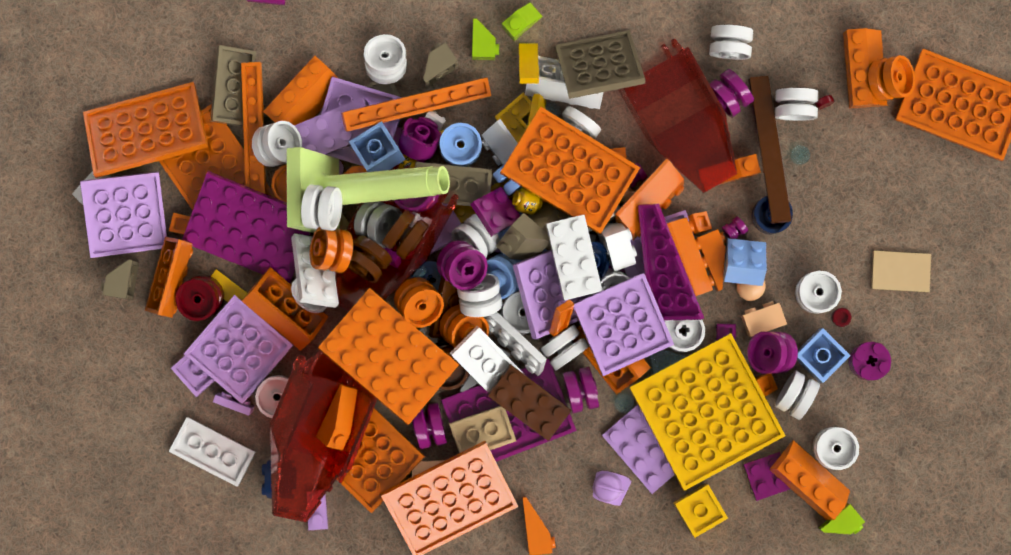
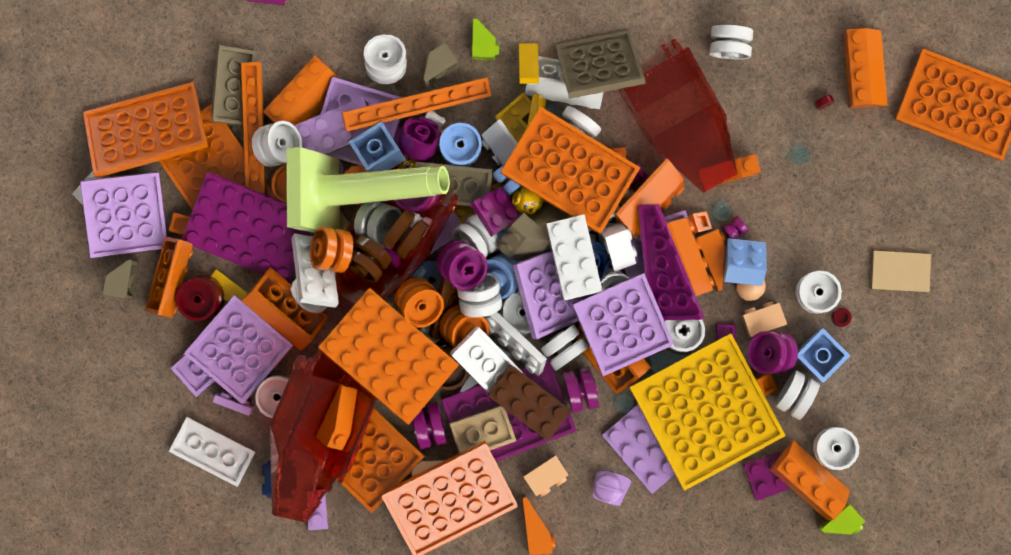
(321, 207): white wheel -> none
(521, 21): lime slope -> none
(545, 476): none -> light nougat brick
(561, 318): orange tile -> none
(700, 510): yellow container -> none
(721, 211): none -> clear light blue tile
(731, 92): magenta wheel -> none
(762, 221): dark blue brick -> none
(770, 150): reddish brown tile -> none
(796, 104): white wheel -> none
(880, 365): magenta brick -> none
(891, 78): orange wheel -> none

